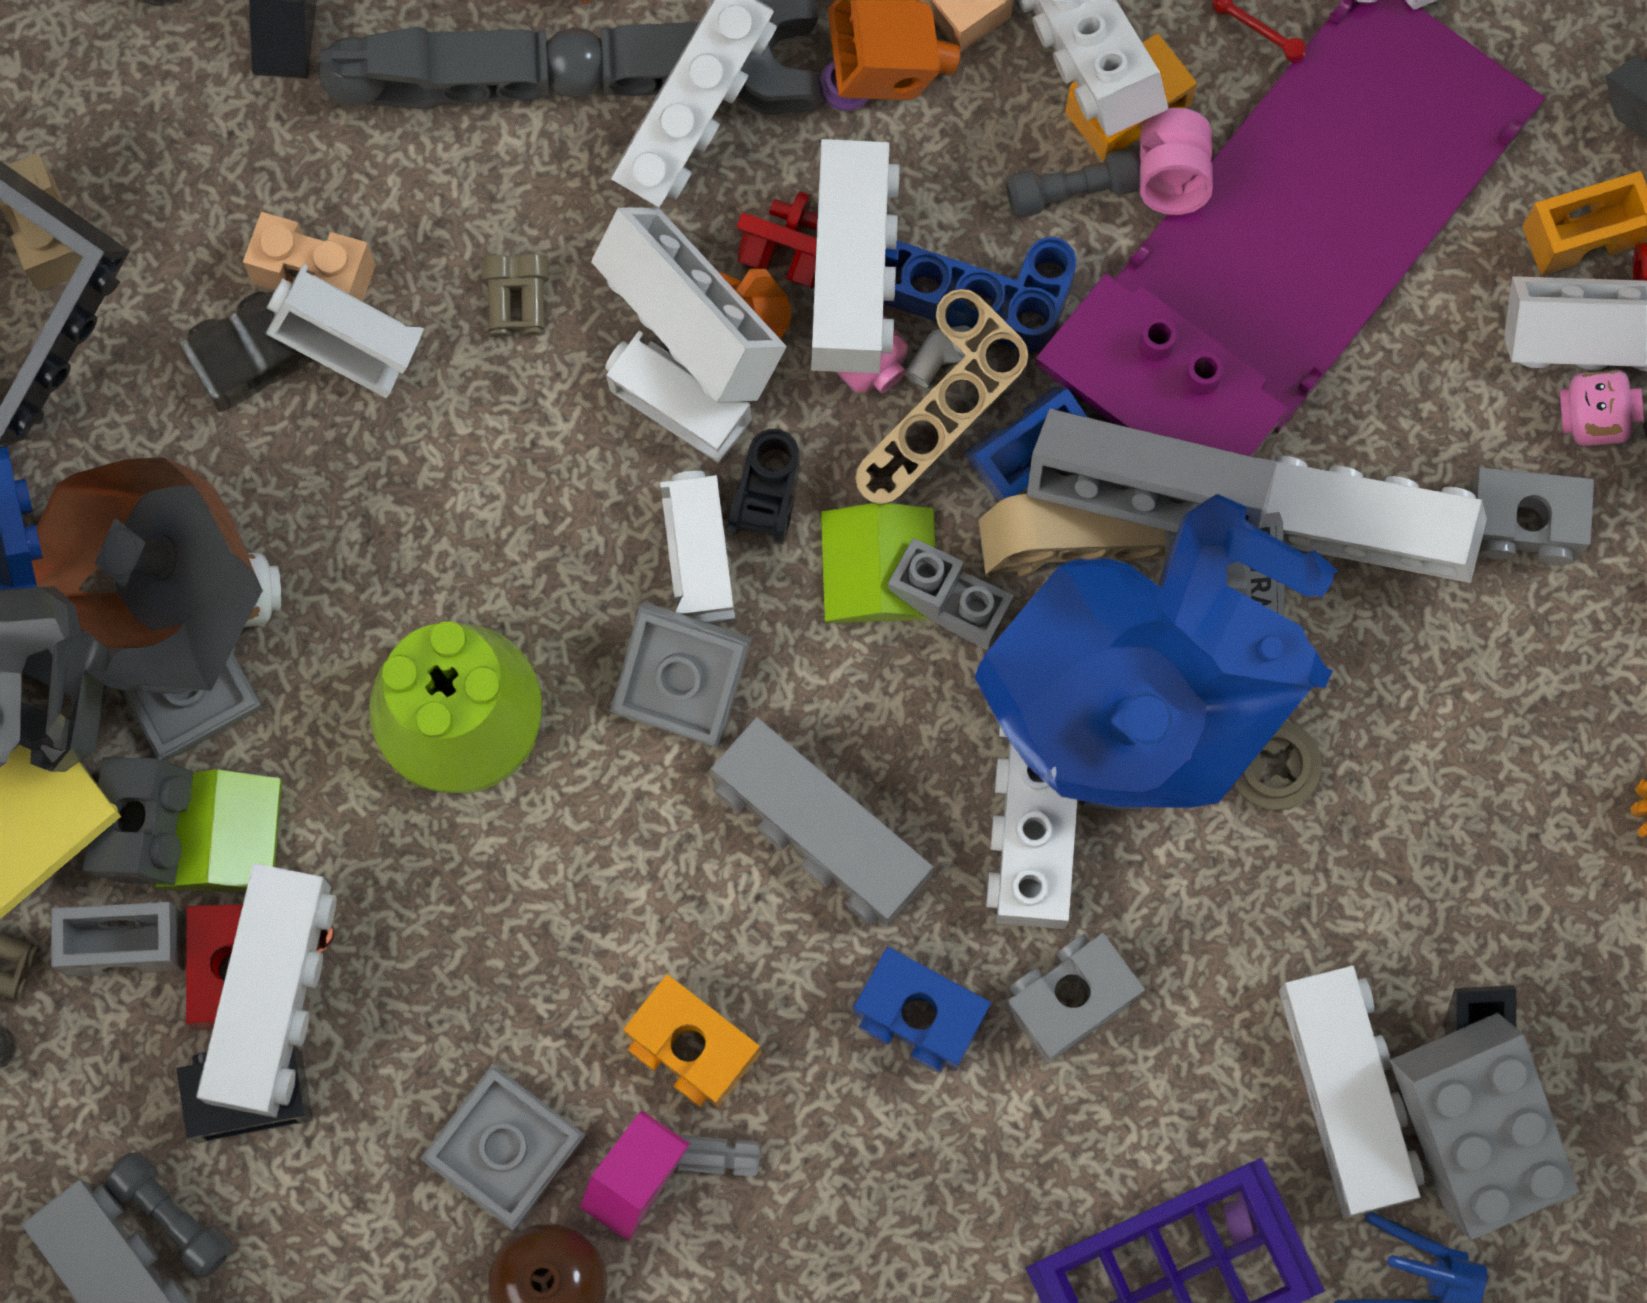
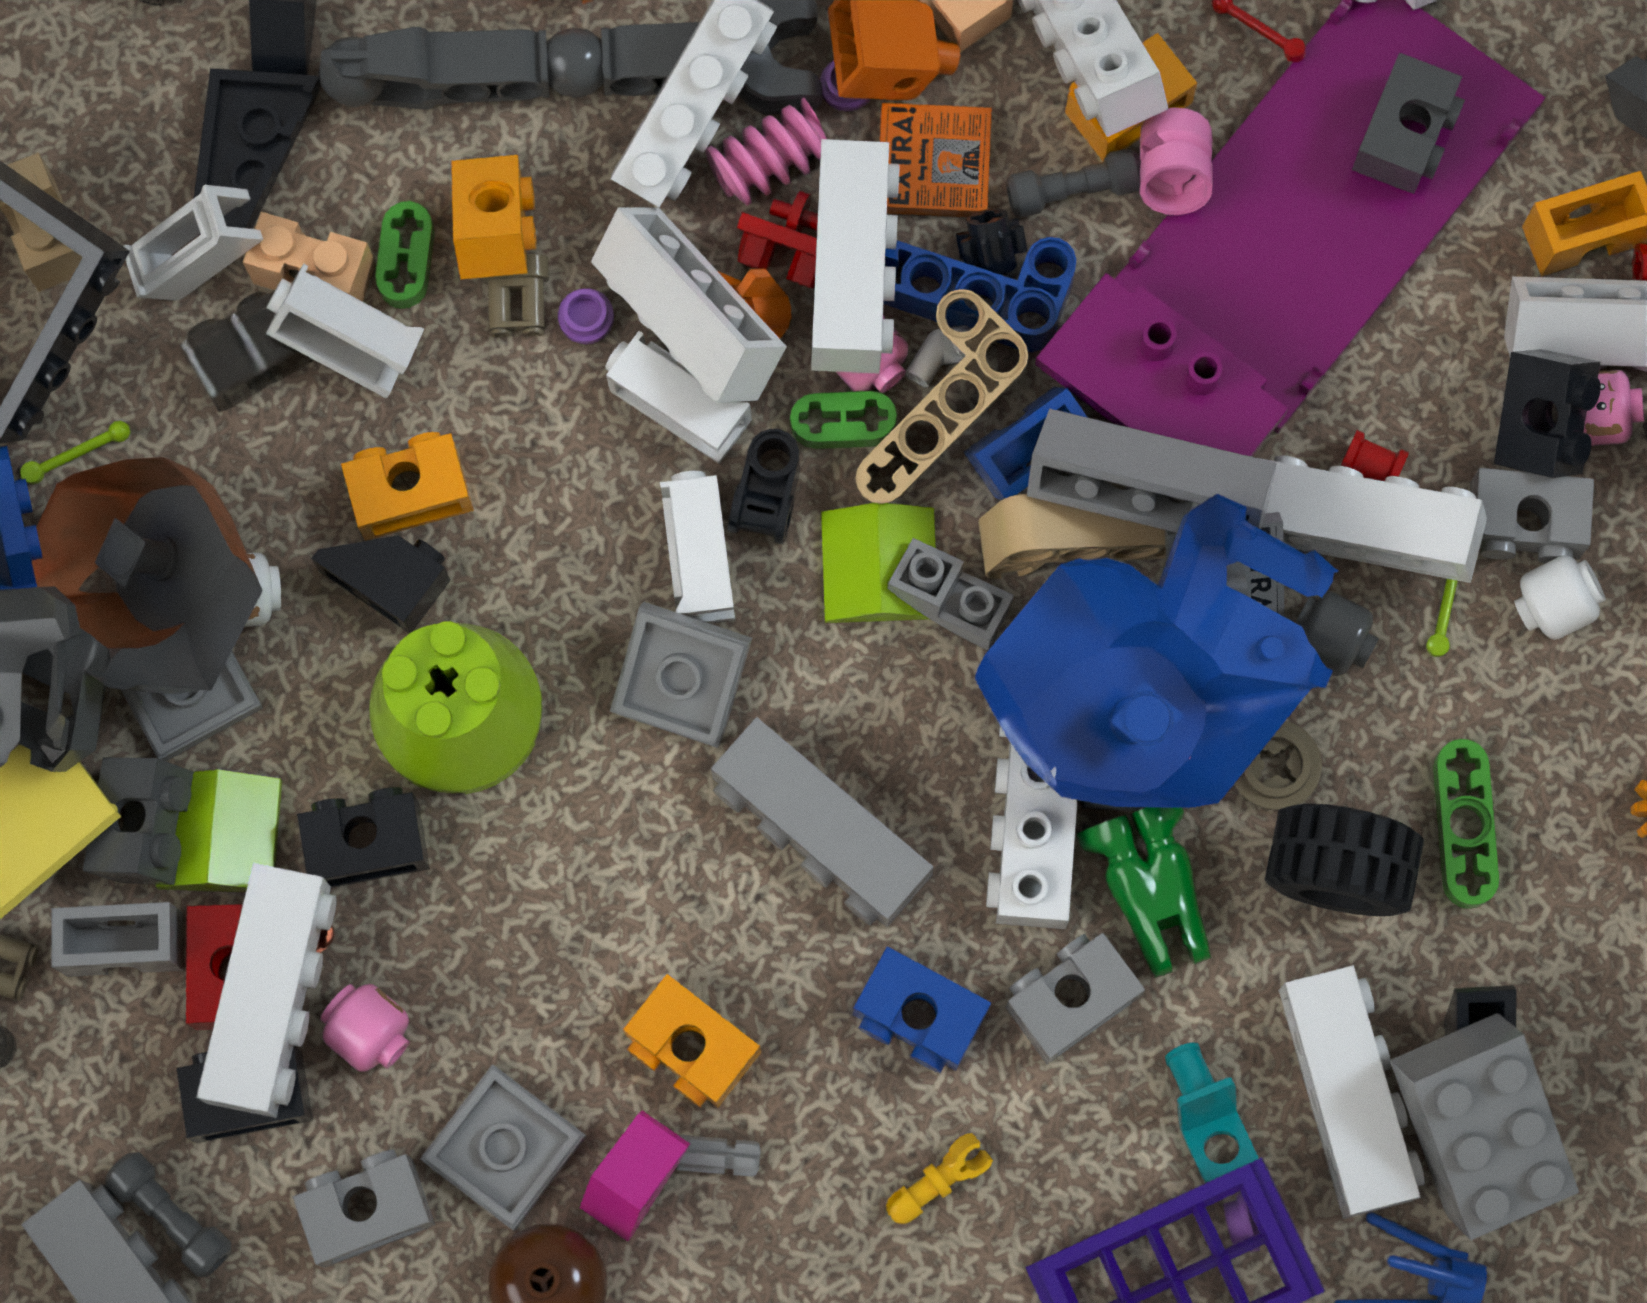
(34, 472): none -> lime hinge
(170, 277): none -> white window
(250, 132): none -> black wing
(365, 1027): none -> bright pink head
(388, 576): none -> black slope
(392, 253): none -> bright green beam
(394, 852): none -> black brick
(398, 1213): none -> light grey brick
(436, 496): none -> light orange brick
(490, 216): none -> light orange brick
(585, 316): none -> medium lavender plate
(767, 153): none -> bright pink piece
(842, 406): none -> bright green beam
(907, 1203): none -> yellow piece
(939, 157): none -> orange tile
(992, 241): none -> black gear
(1154, 890): none -> green piece
(1207, 1110): none -> teal bracket
(1338, 631): none -> dark grey head
(1344, 859): none -> black tyre
(1372, 459): none -> red bush
(1417, 94): none -> dark grey brick
(1438, 643): none -> lime hinge
(1479, 780): none -> bright green beam
(1527, 431): none -> black brick
(1560, 597): none -> white head

